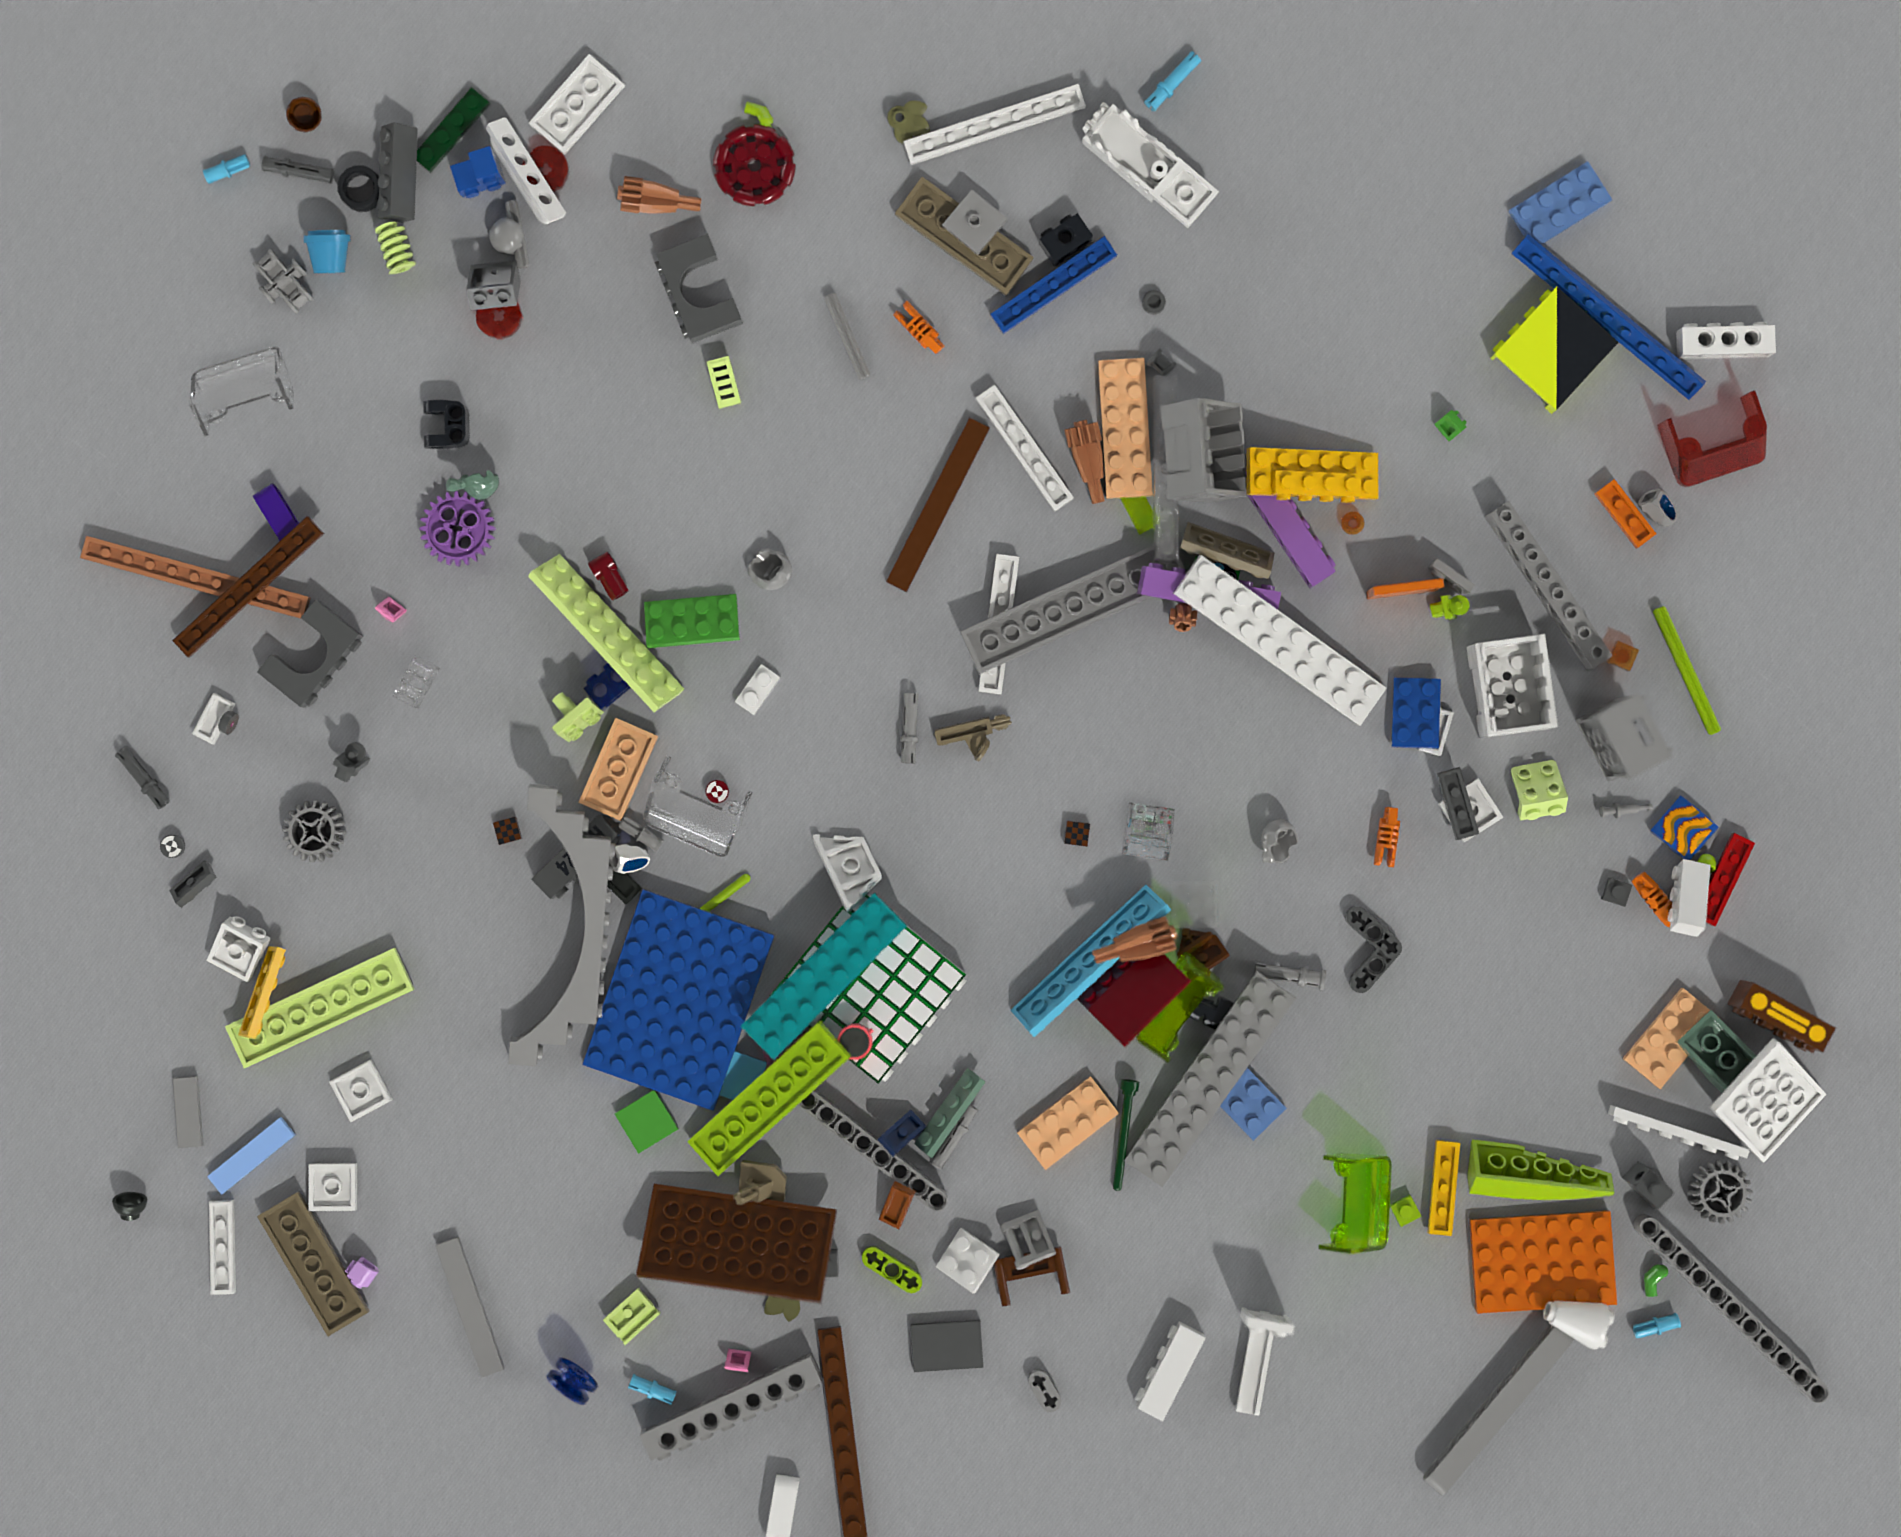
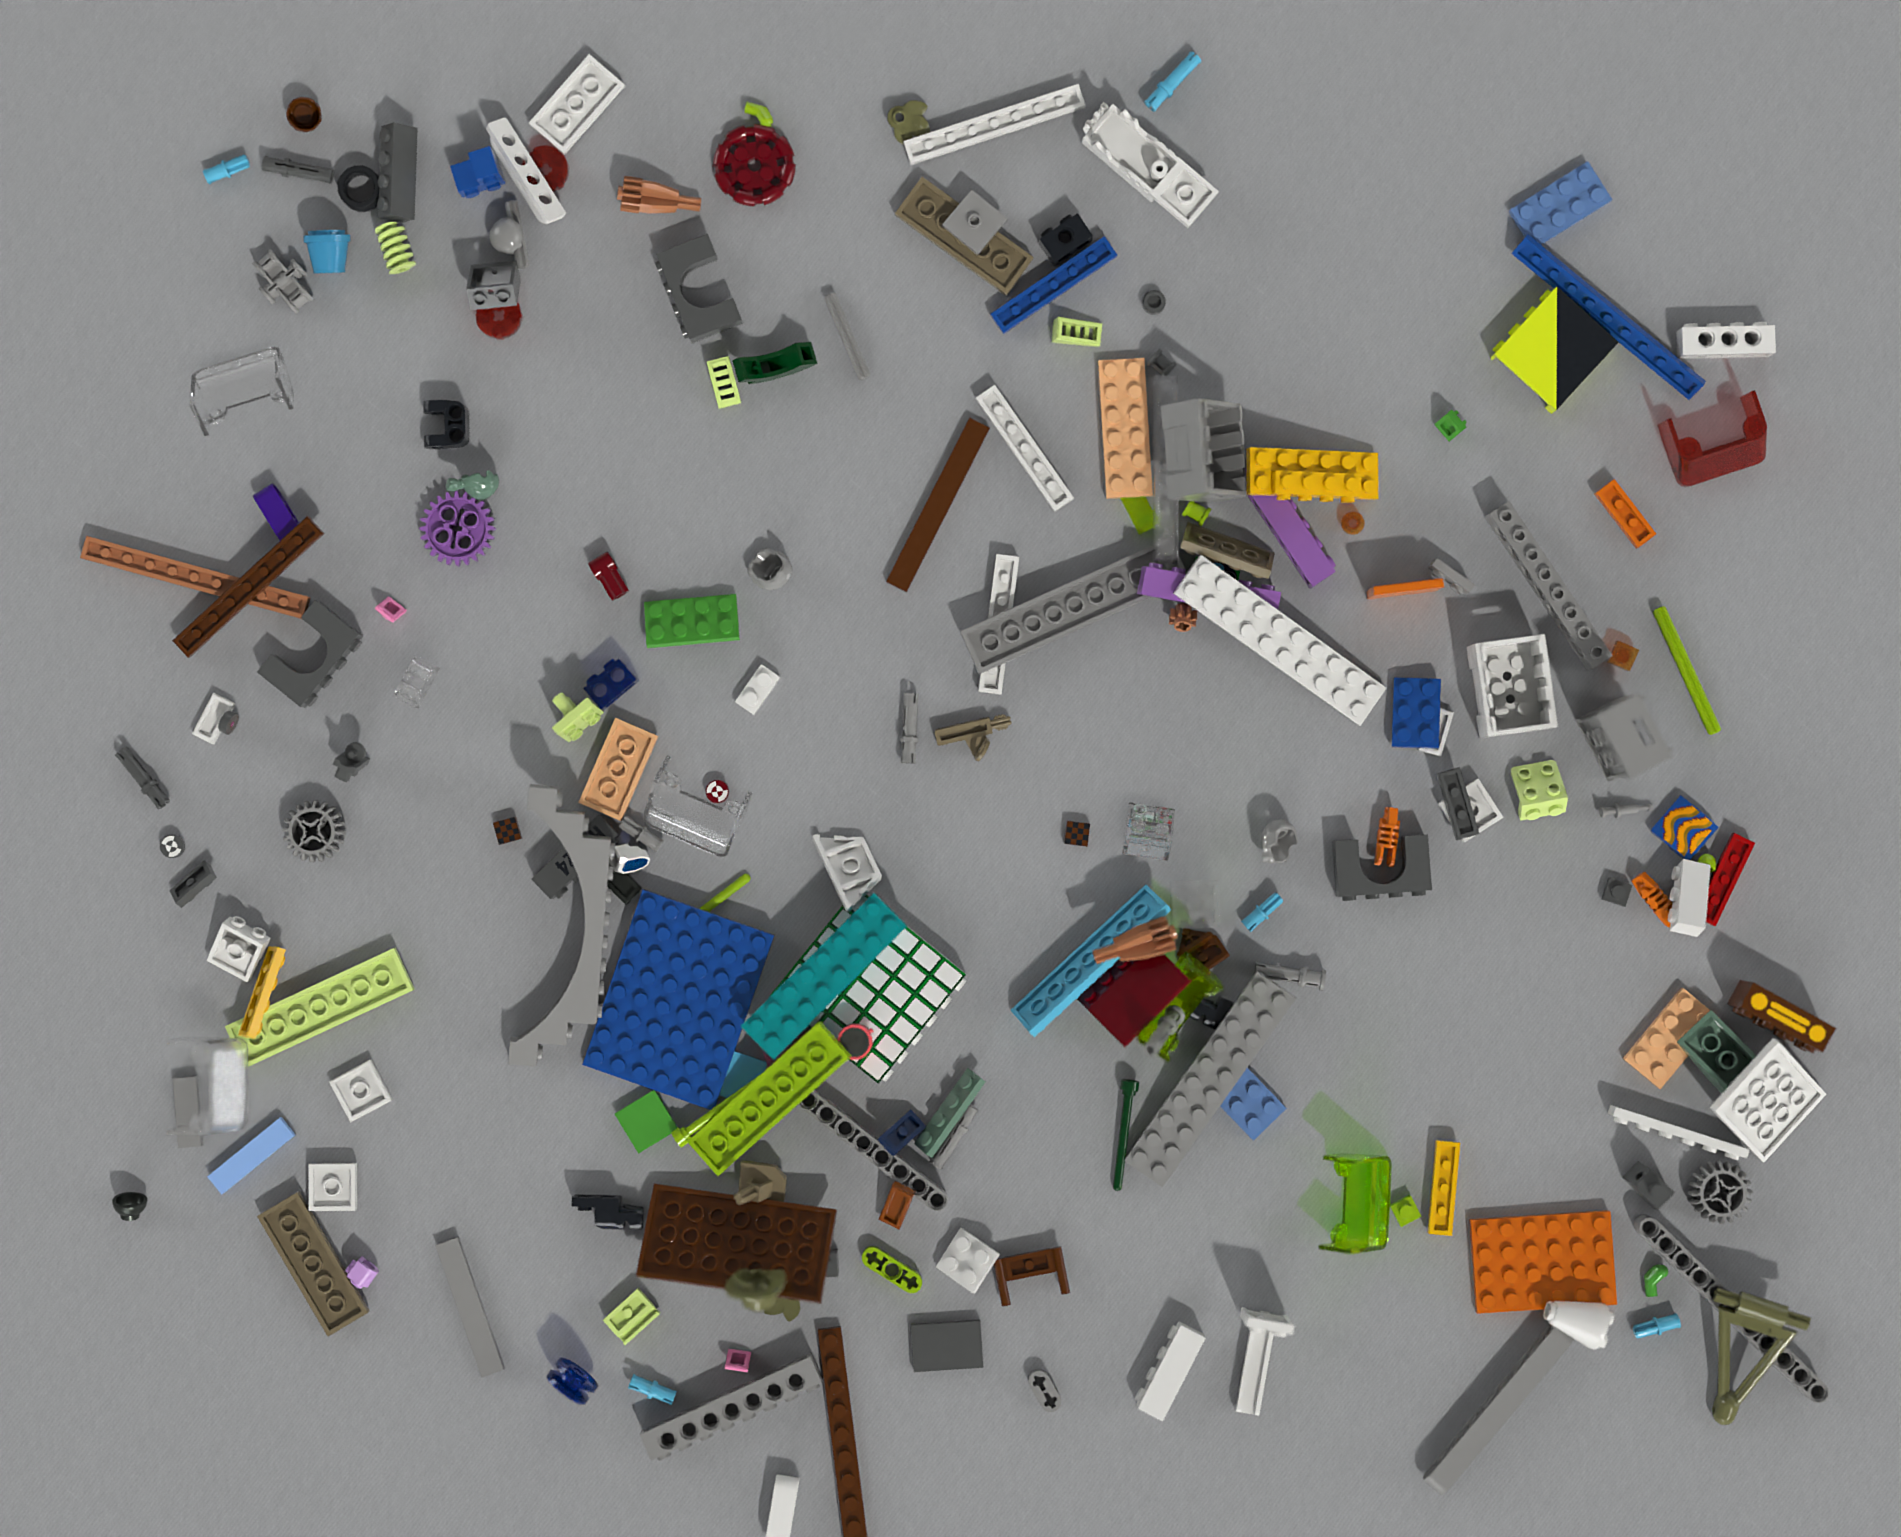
(222, 1247): white tile -> none
(227, 1085): none -> clear windscreen
(451, 129): dark green plate -> none
(606, 632): yellowish green plate -> none
(609, 1212): none -> black plate
(683, 1134): none -> lime piece
(756, 1287): none -> olive hat
(775, 364): none -> dark green arch
(920, 328): orange hinge -> none
(1034, 1235): light grey plate -> none
(1057, 336): none -> yellowish green slope
(1067, 1122): light nougat plate -> none
(1087, 454): nougat piece -> none
(1167, 1026): none -> light grey pin
(1196, 512): none -> lime bush
(1261, 912): none -> medium azure axle
(1379, 951): dark grey beam -> none
(1413, 877): none -> dark grey arch
(1450, 607): lime hips -> none
(1520, 1174): lime wedge -> none
(1658, 507): light grey rock -> none
(1758, 1315): none -> olive piece

